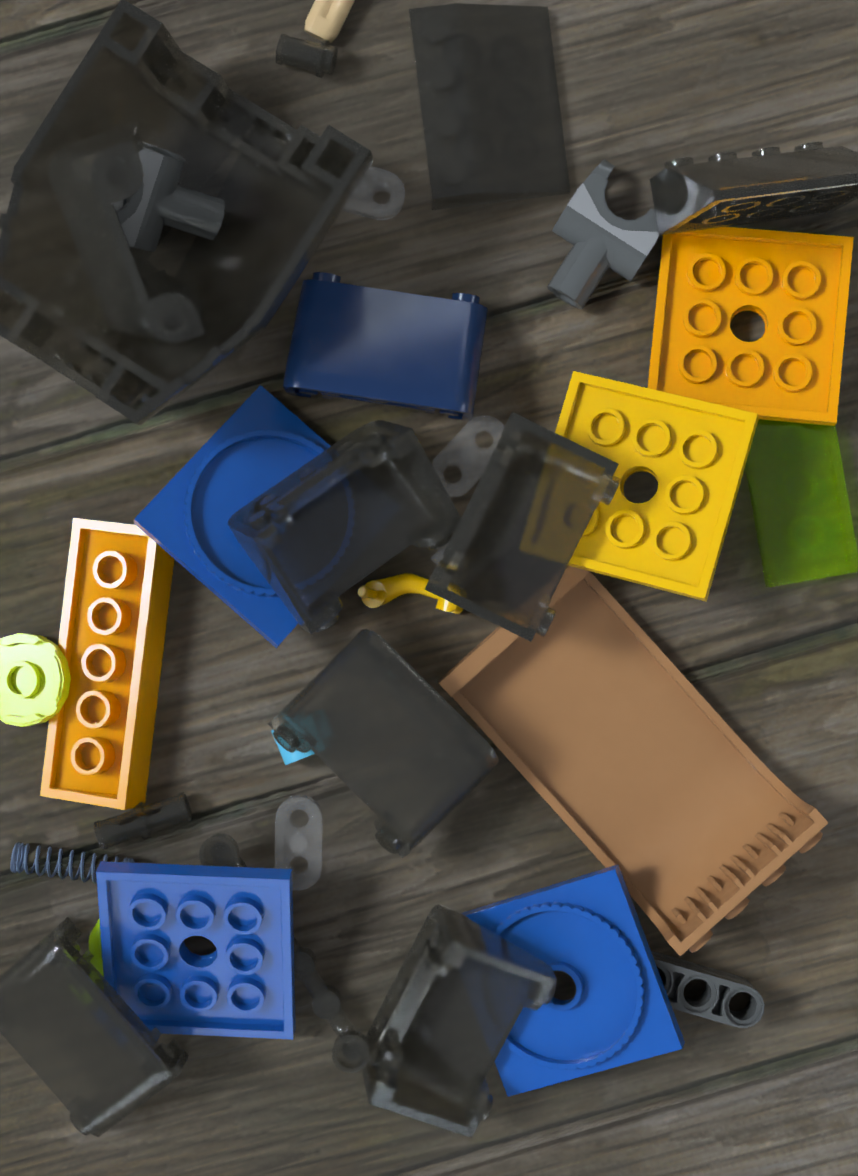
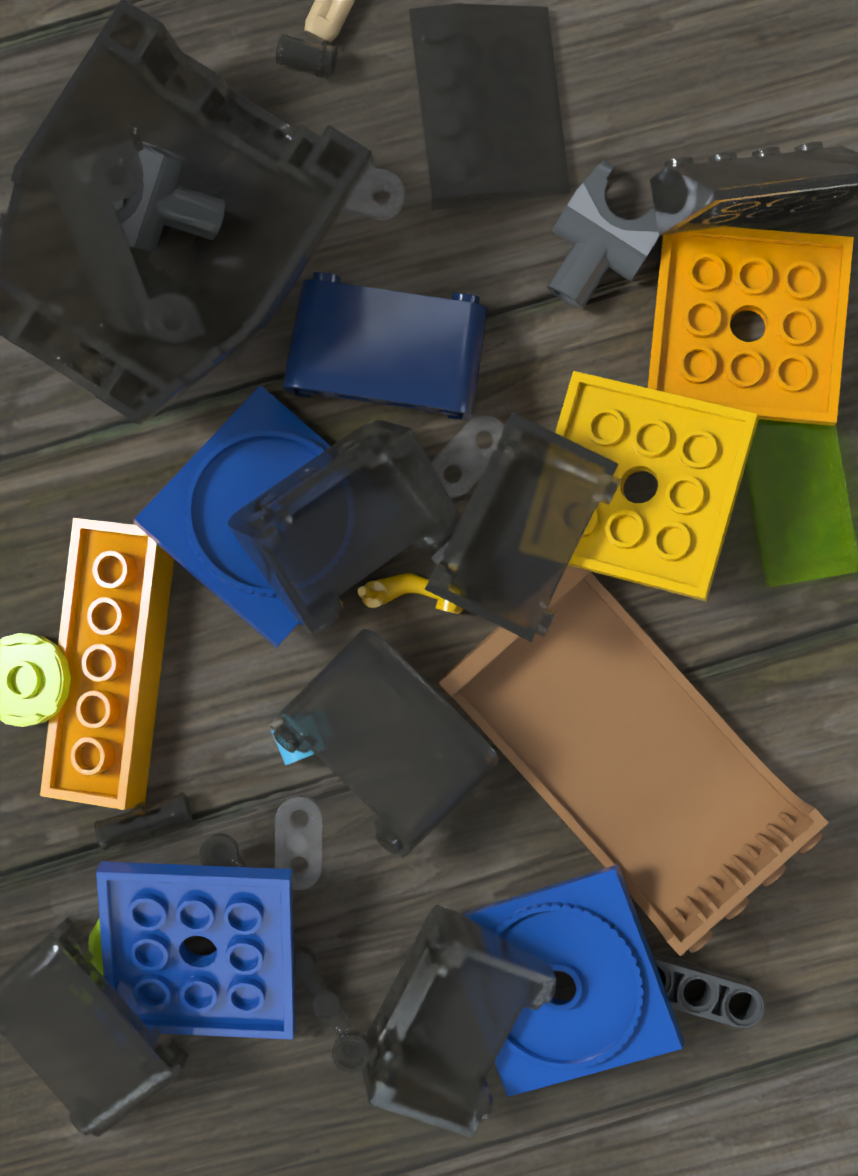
(19, 863): sand blue piece -> none

